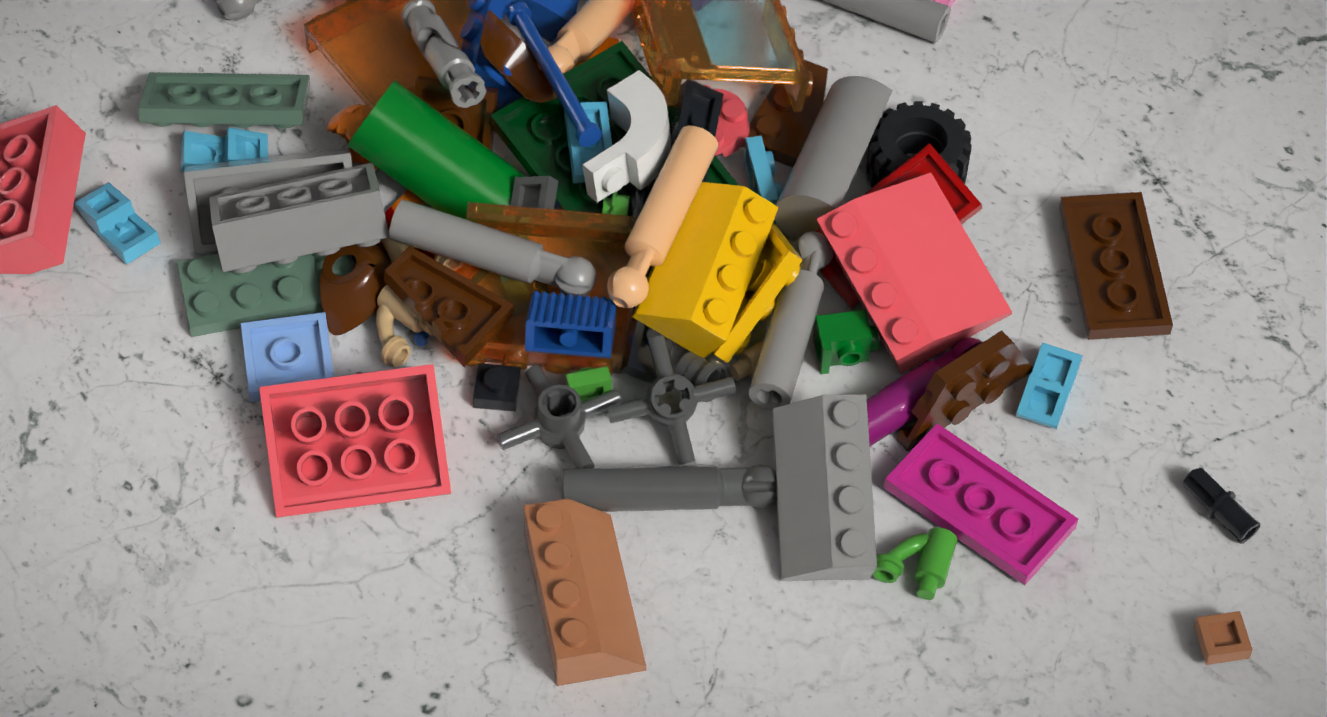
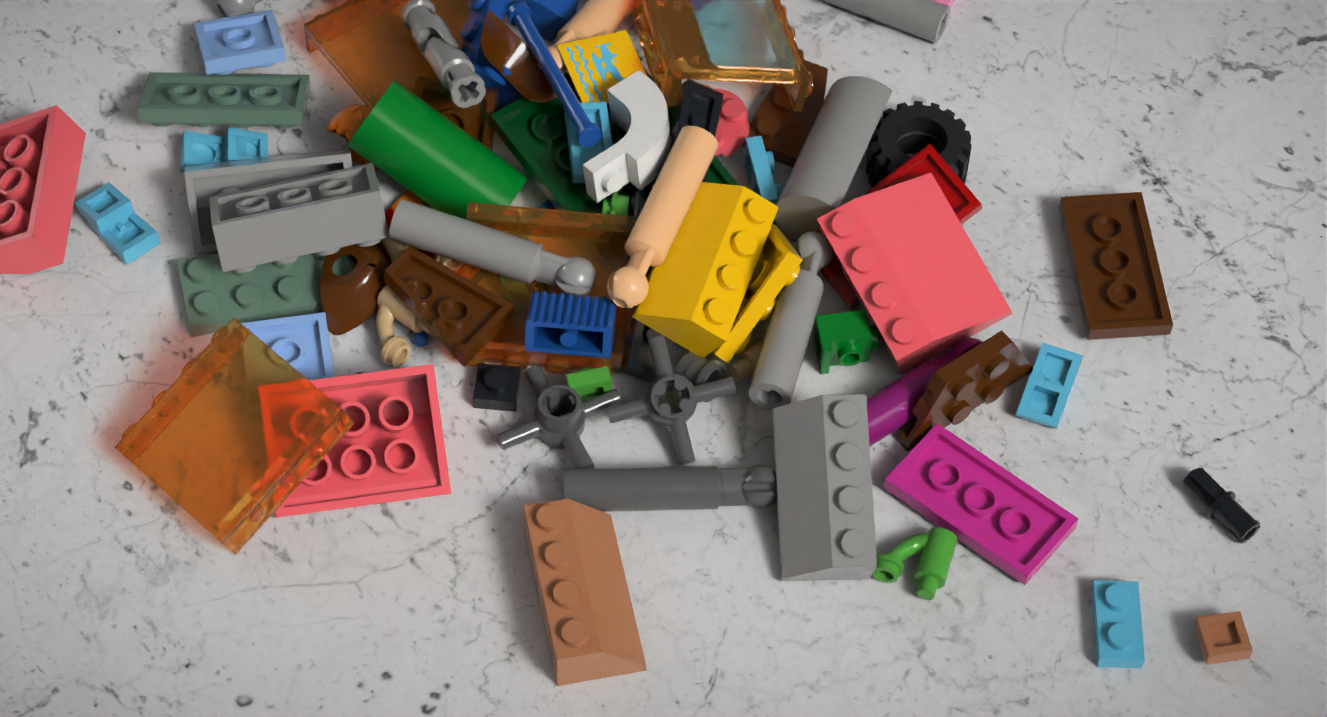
(234, 435): none -> clear orange panel
(239, 42): none -> light blue plate
(535, 192): dark grey plate -> none
(600, 63): none -> yellow sticker
(1117, 624): none -> medium azure plate

